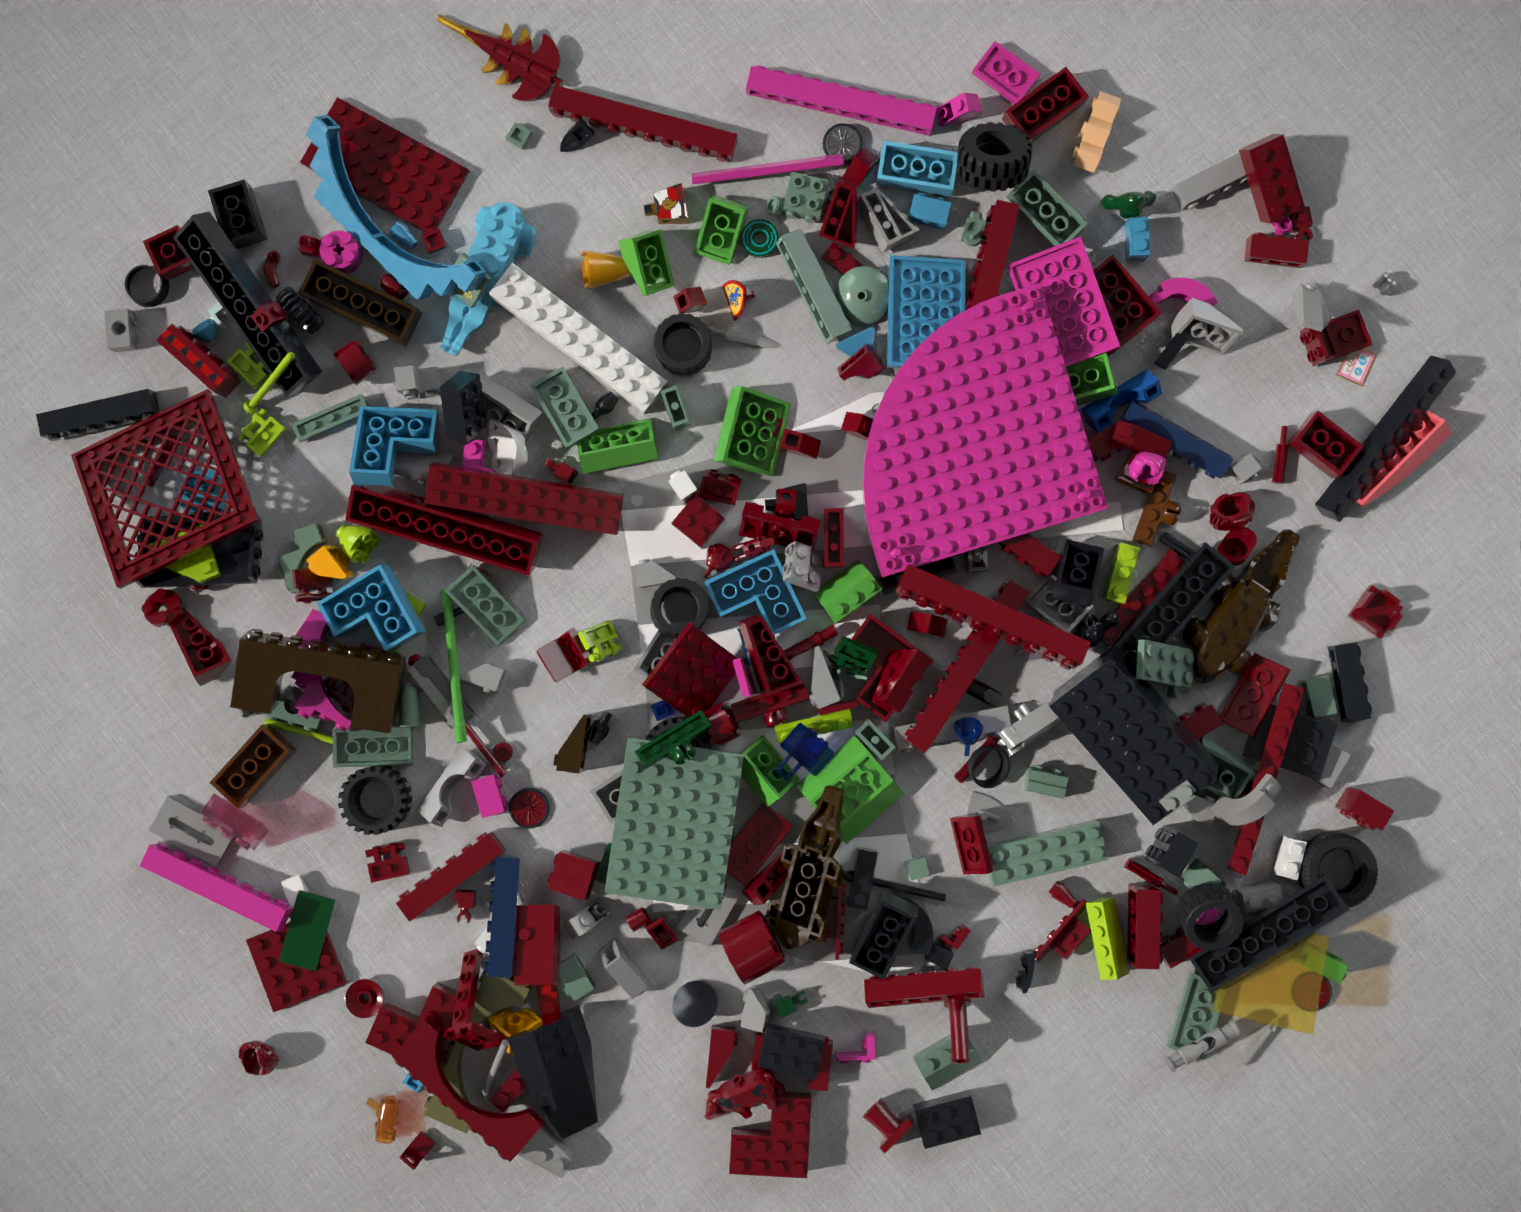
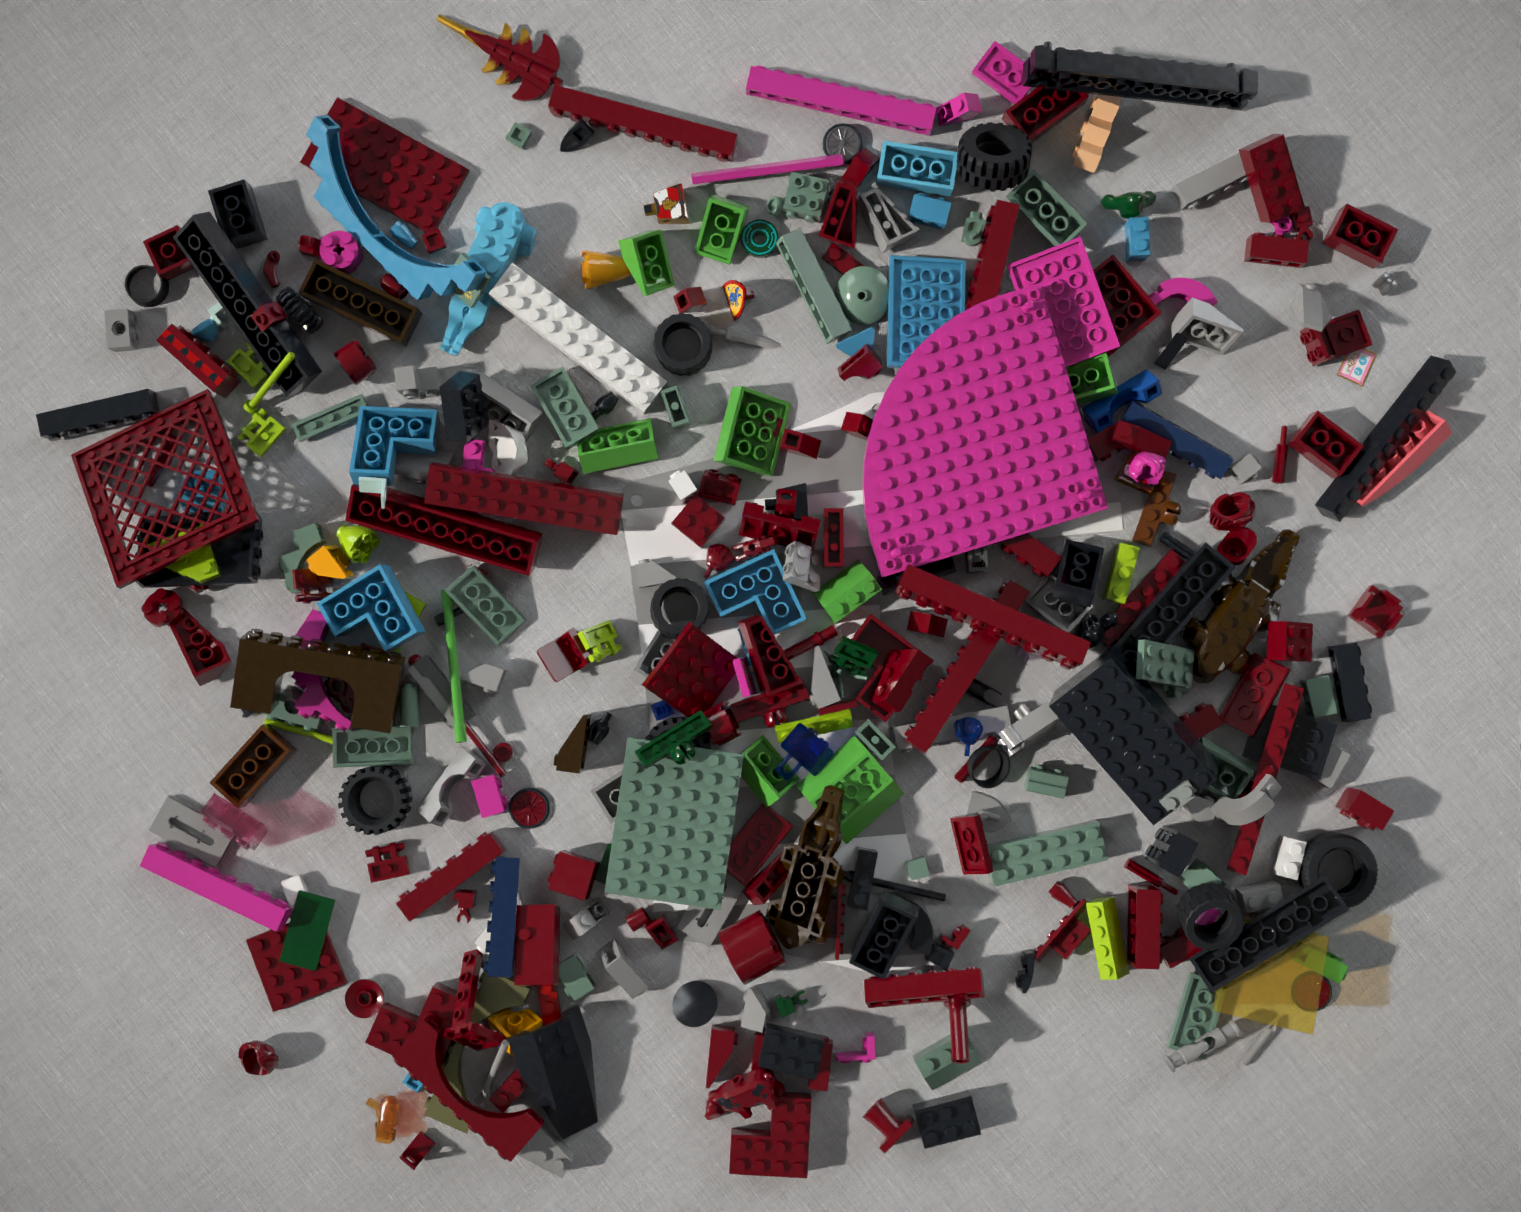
(374, 485): none -> light aqua bracket
(1139, 77): none -> black brick
(1289, 641): none -> dark red brick
(1360, 236): none -> dark red brick

